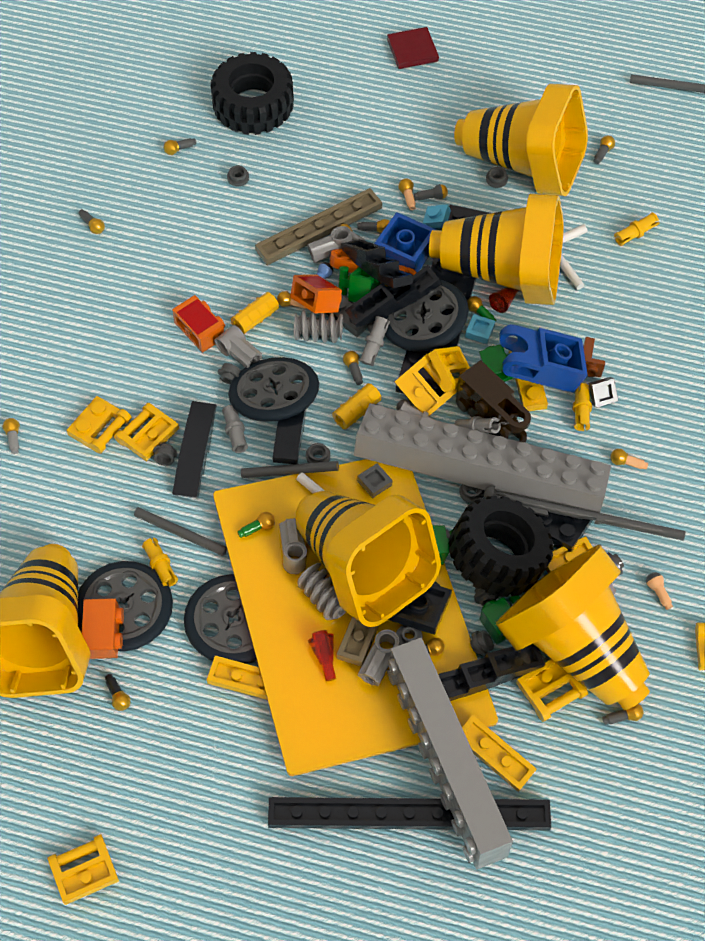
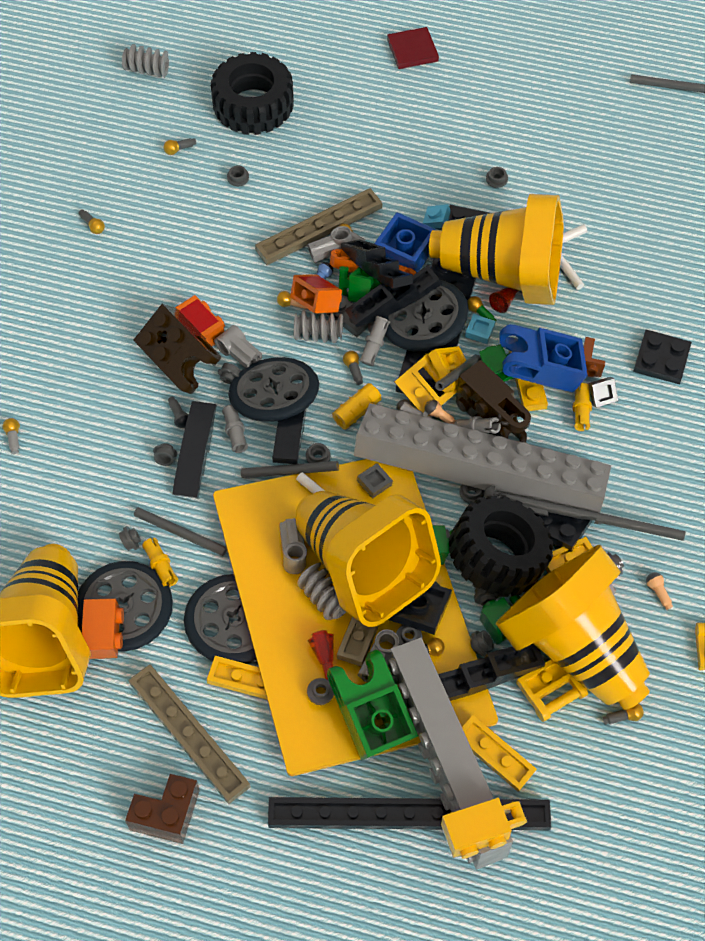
(86, 877): yellow plate -> none
(93, 420): yellow plate -> none
(120, 700): piece -> none
(130, 538): none -> dark grey plate
(145, 62): none -> light grey piece
(154, 433): yellow plate -> none
(165, 817): none -> reddish brown brick
(175, 346): none -> dark brown brick
(180, 416): none -> dark grey piece
(189, 734): none -> dark tan plate
(255, 312): yellow axle -> none
(264, 521): piece -> none
(316, 698): none -> dark grey plate
(373, 226): piece -> none
(374, 699): none -> green brick
(406, 187): piece -> none
(434, 409): none -> light nougat piece
(438, 192): dark grey piece -> none
(454, 375): none -> dark grey piece
(481, 827): none -> yellow brick
(531, 137): yellow cone -> none
(606, 144): piece -> none
(620, 457): piece -> none
(636, 229): yellow pin -> none
(662, 357): none -> black plate

